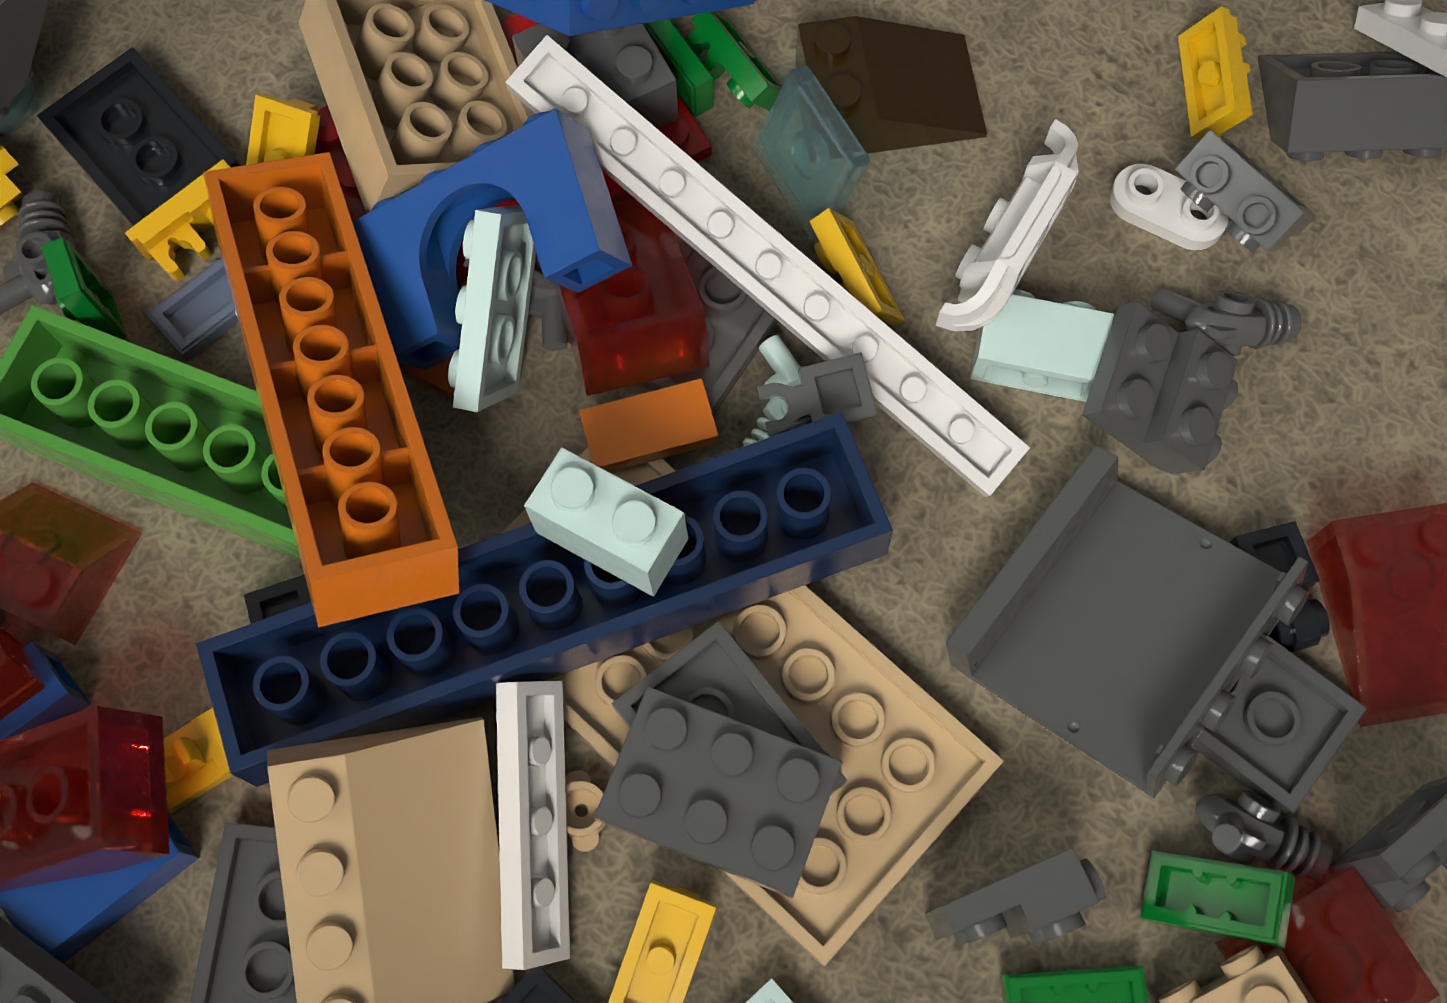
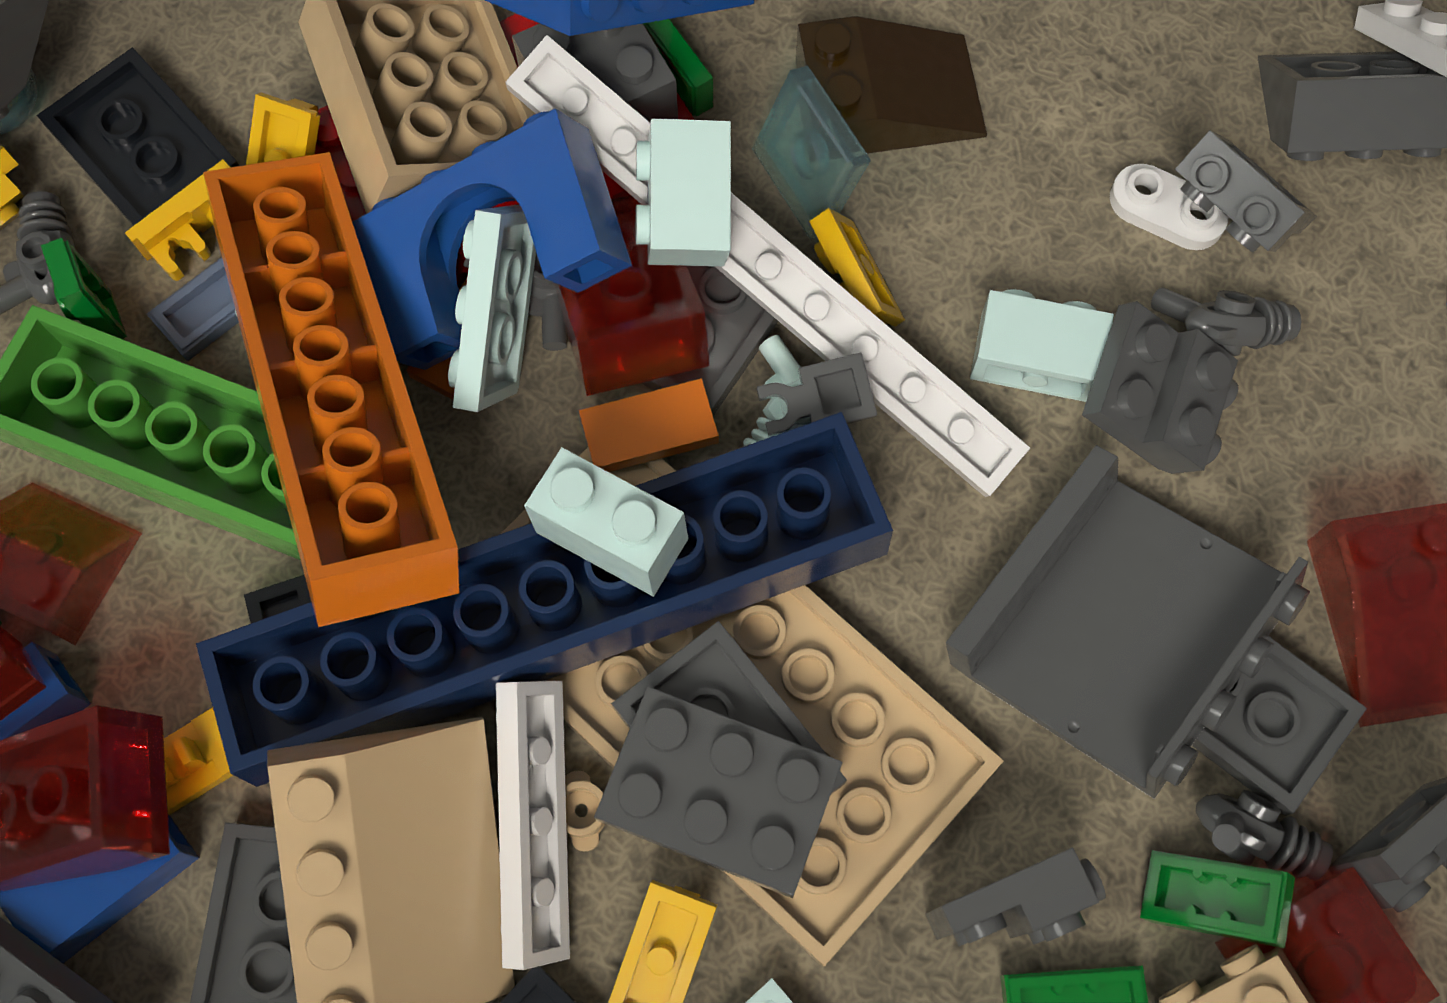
(687, 192): none -> light aqua brick
(730, 52): green plate -> none
(1016, 235): white plate -> none
(1215, 74): yellow plate -> none
(1280, 549): black plate -> none

